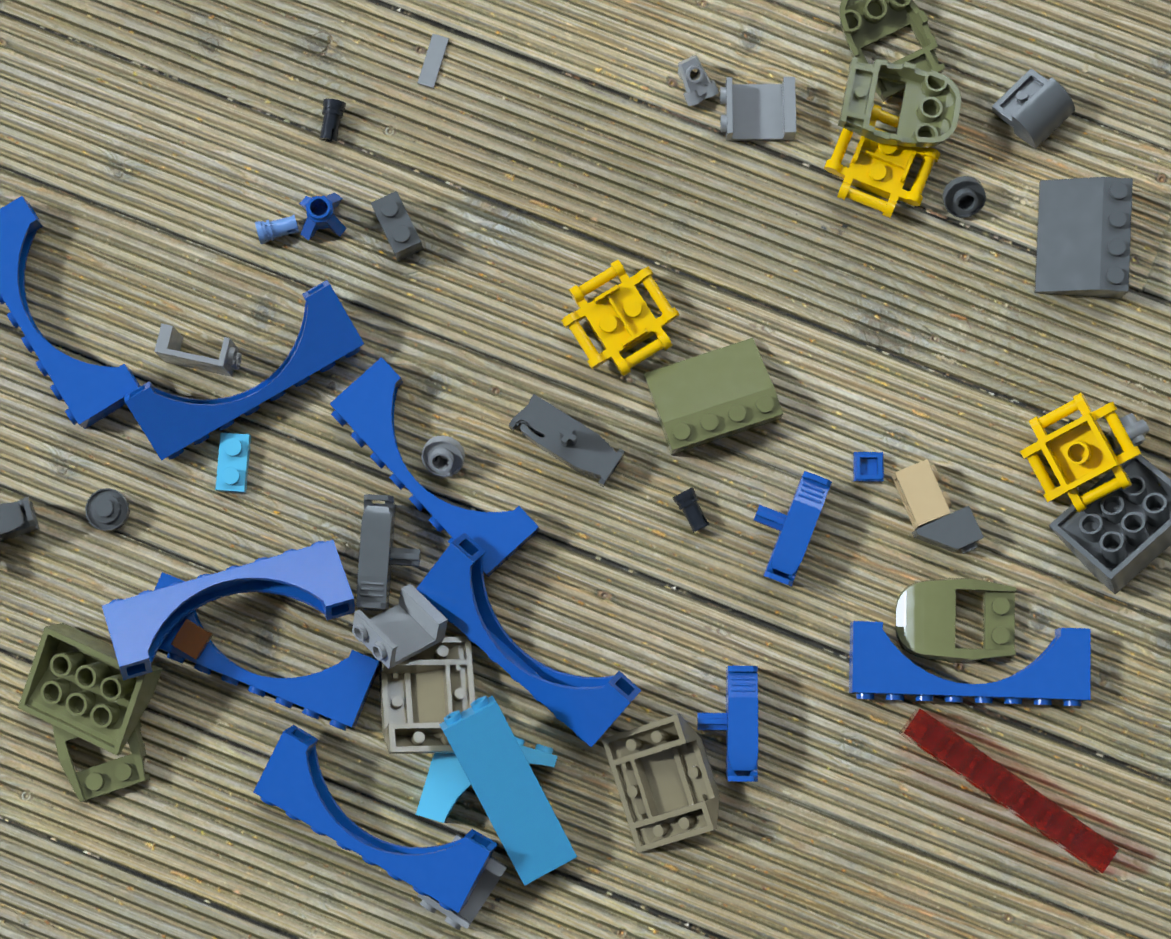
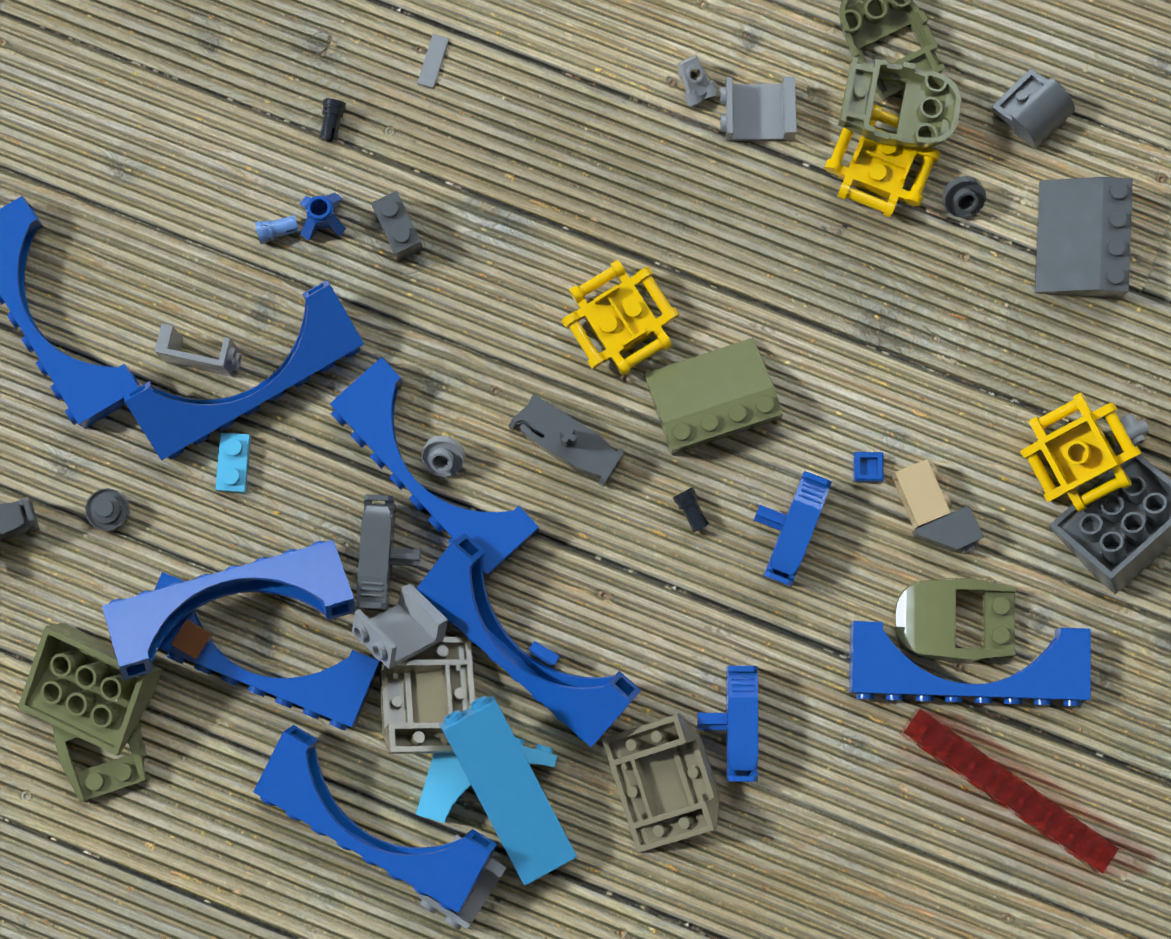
(544, 654): none -> blue tile

